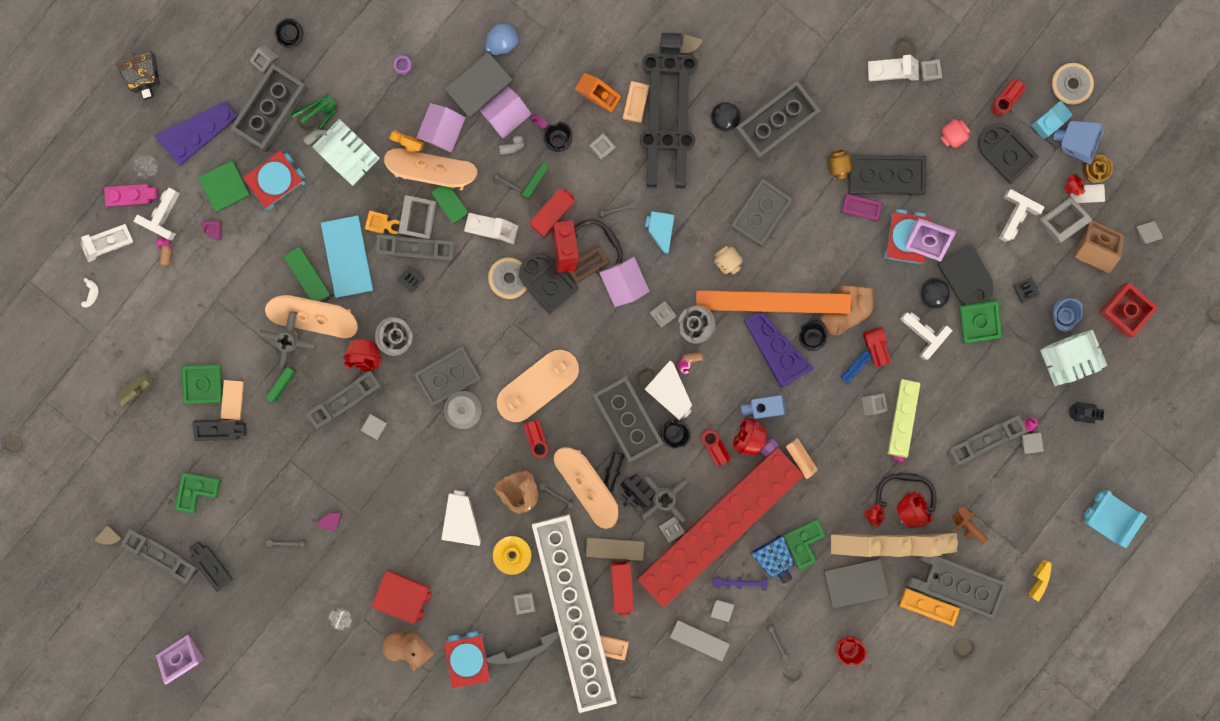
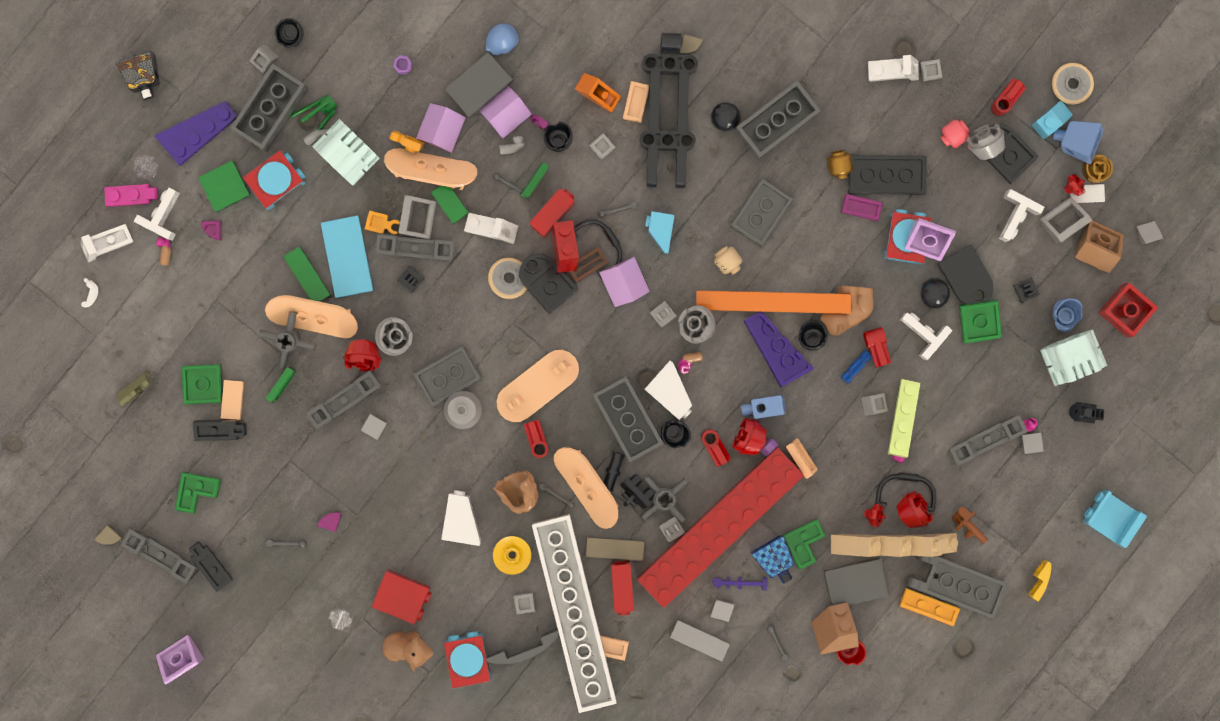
(835, 629): none -> medium nougat slope
(987, 142): none -> light grey cone

